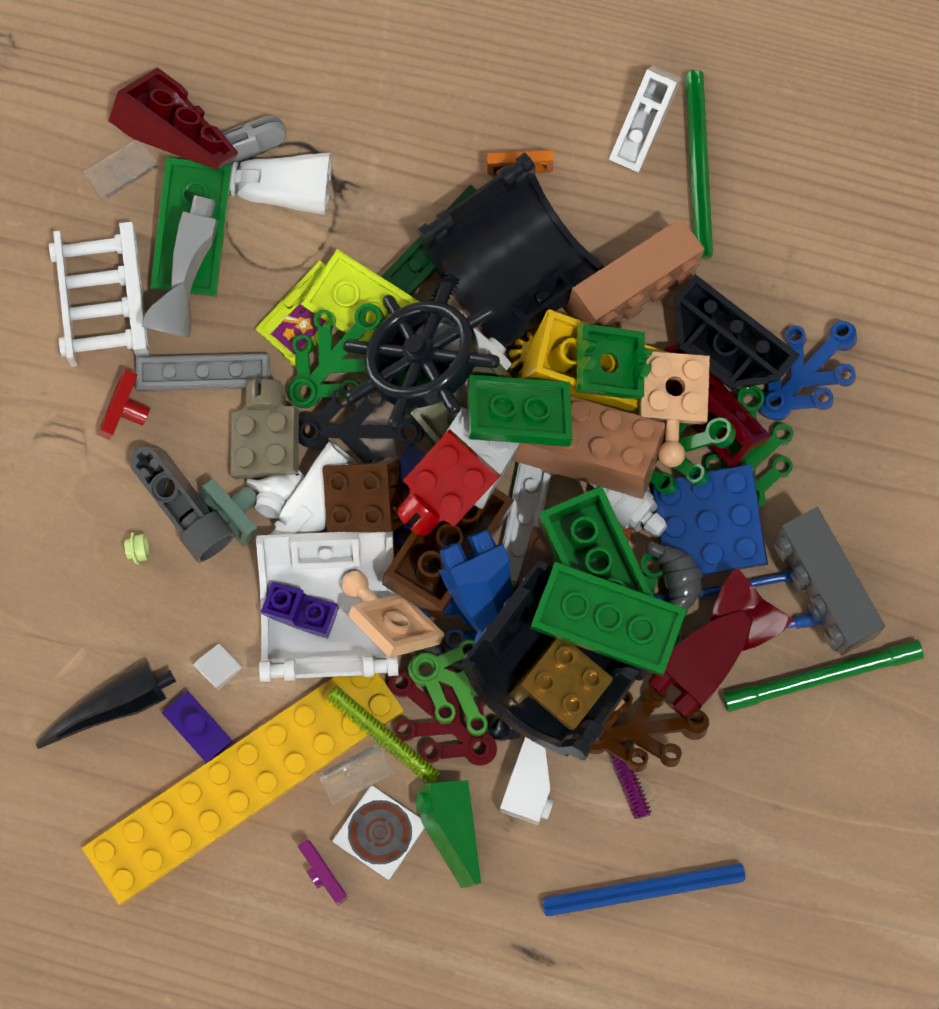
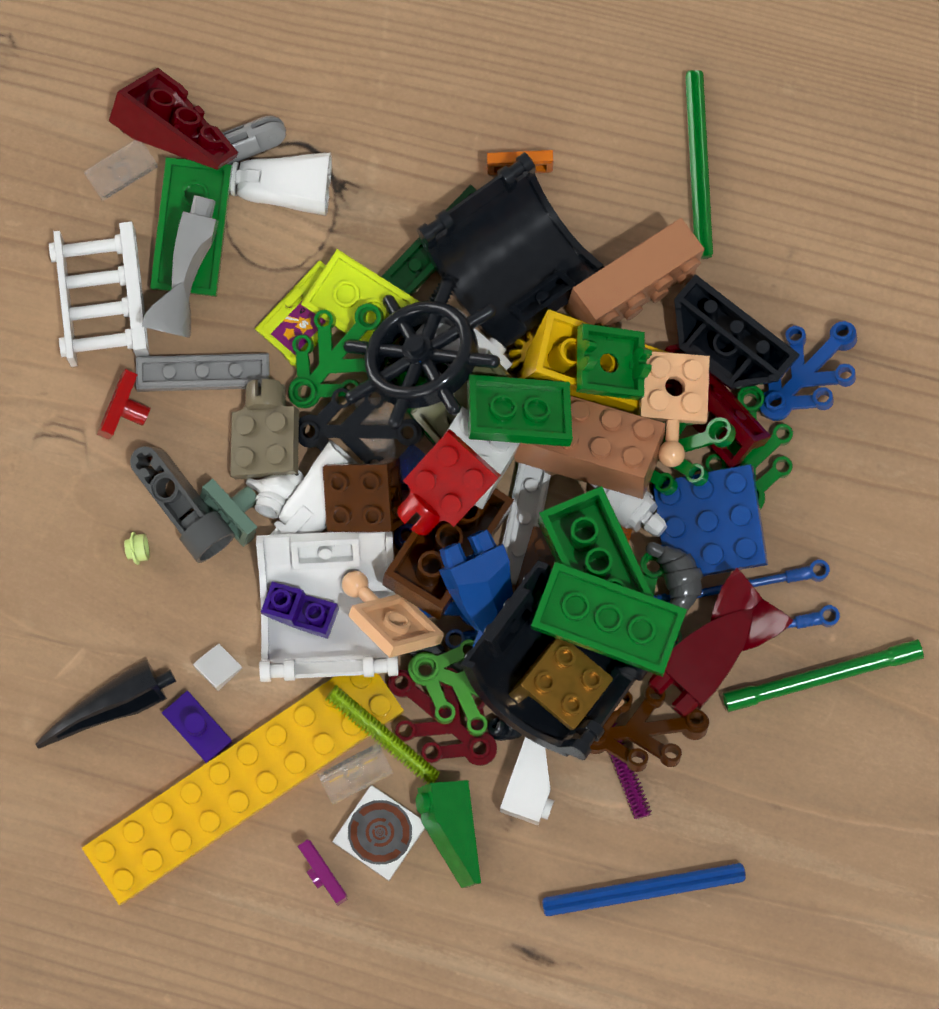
(645, 118): white slope -> none
(828, 582): dark grey brick -> none

